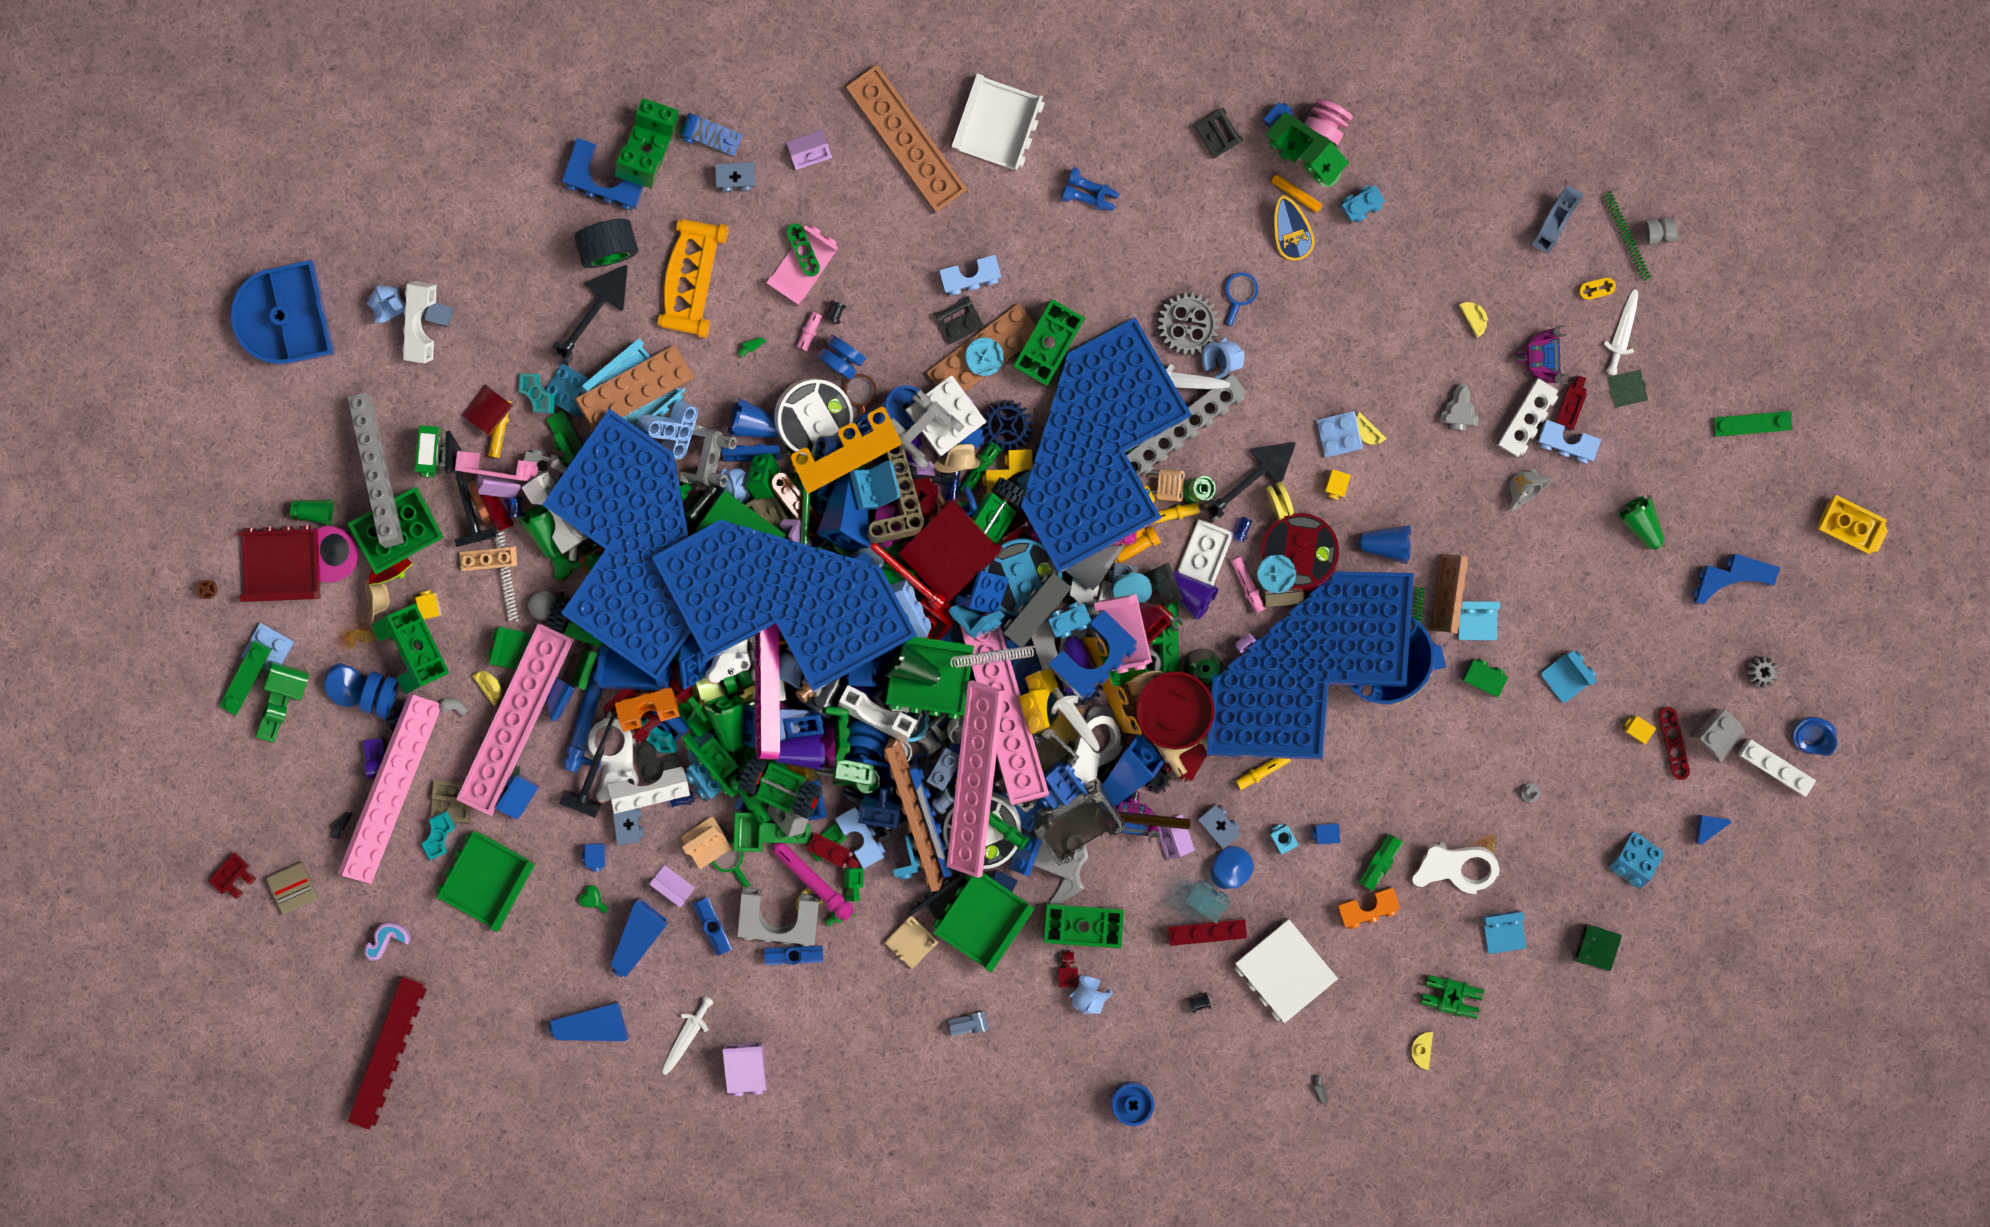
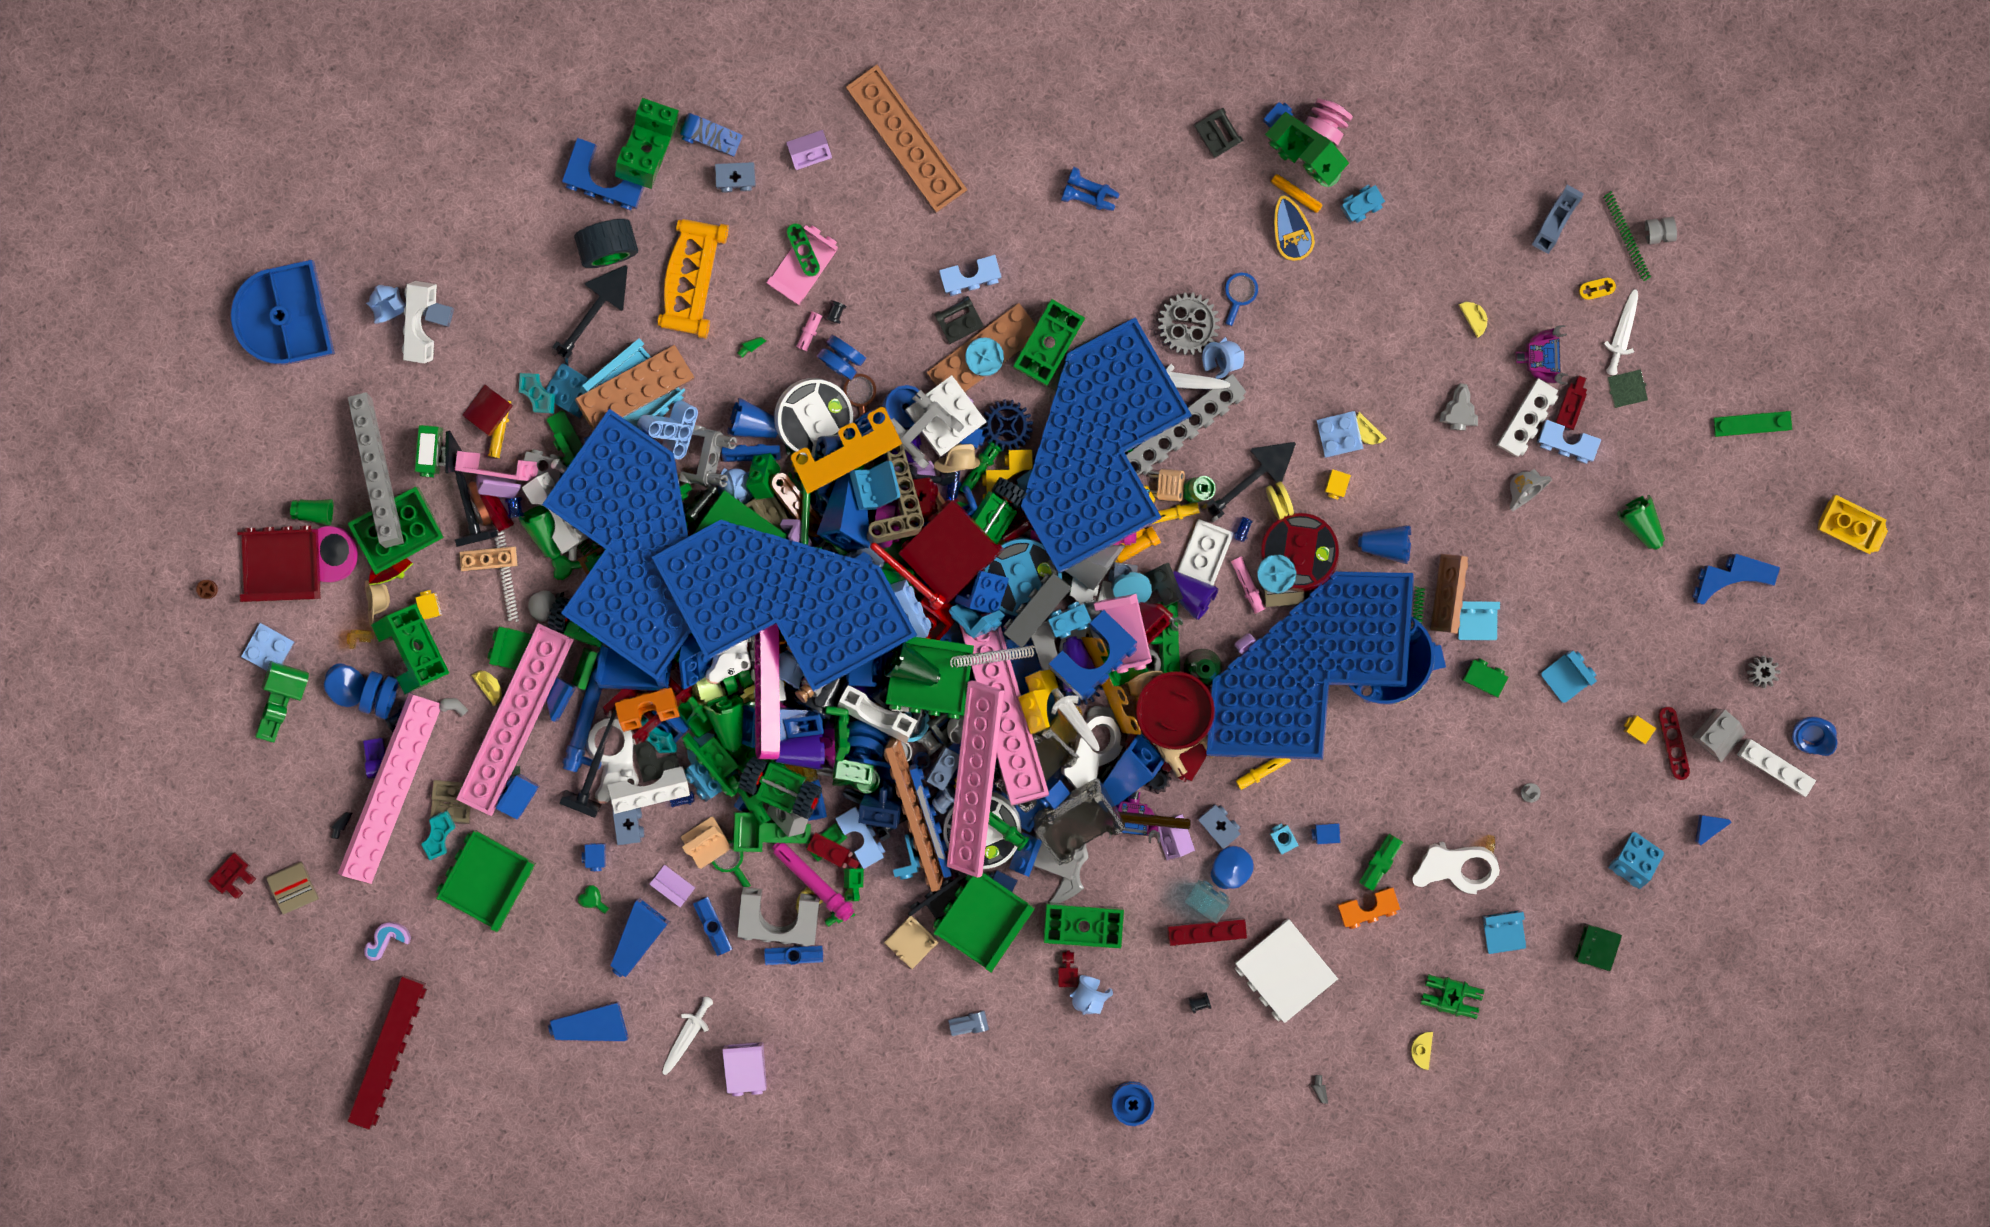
(245, 677): green plate -> none
(997, 123): white panel -> none
(1064, 782): blue bracket -> none

